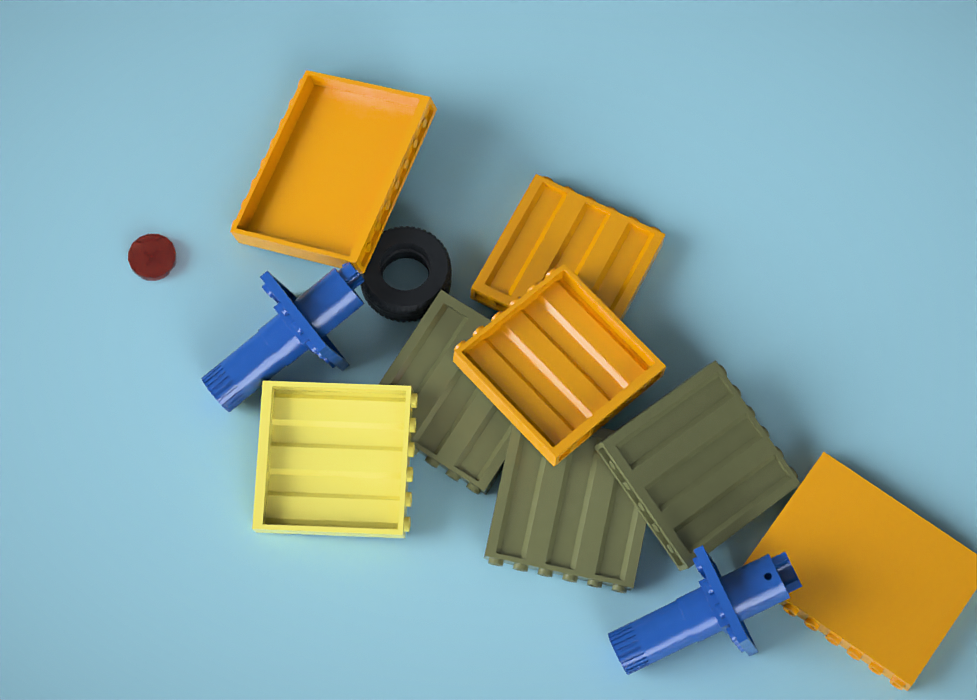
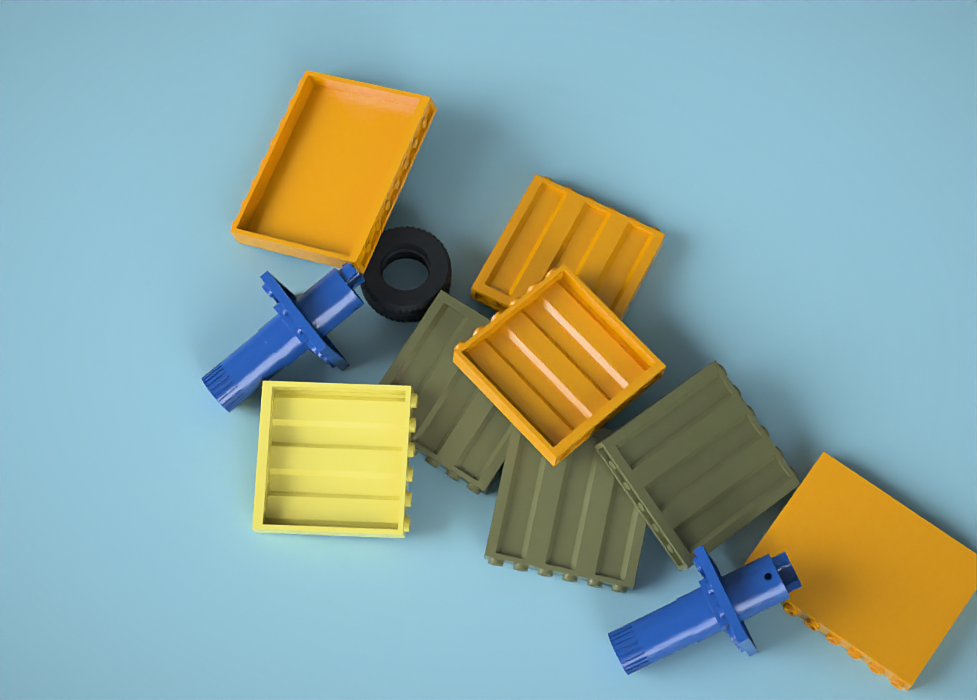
(152, 257): clear red tile -> none

